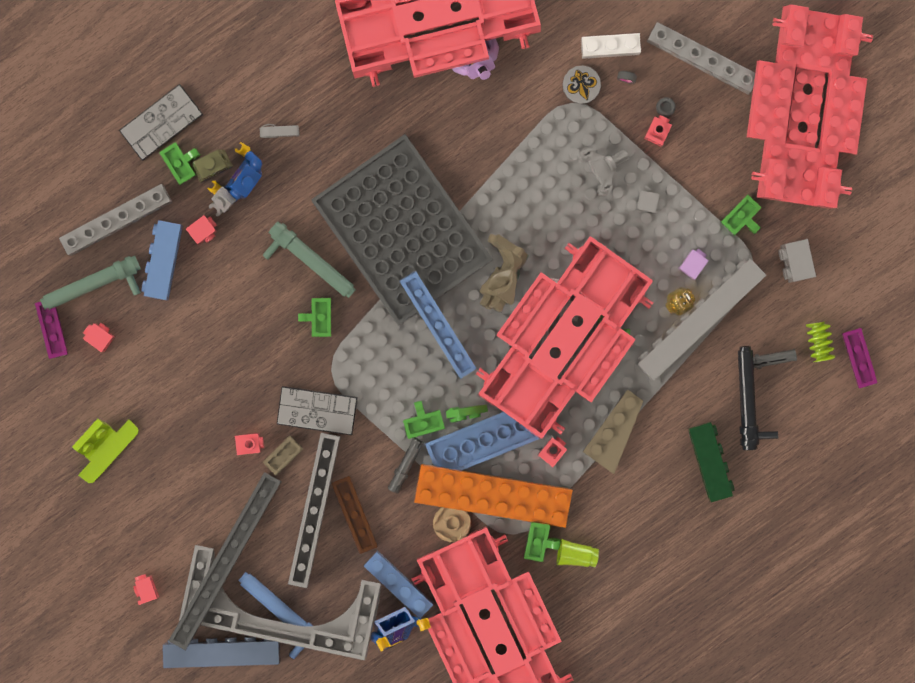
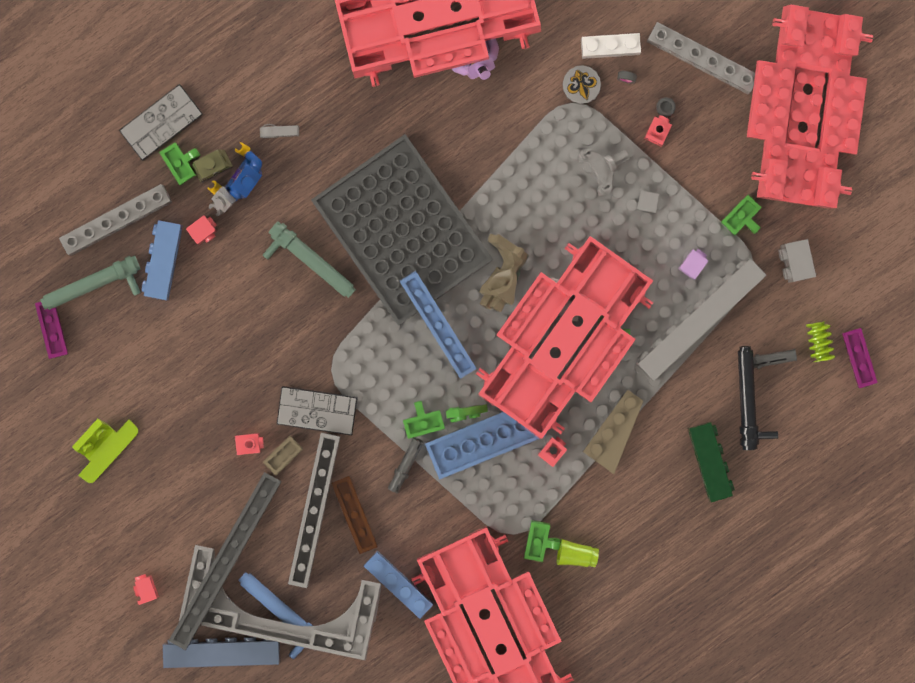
(98, 336): coral brick -> none
(320, 317): bright green plate -> none
(396, 628): blue torso -> none
(451, 524): tan tile -> none
(493, 495): orange plate -> none
(680, 301): clear yellow head -> none

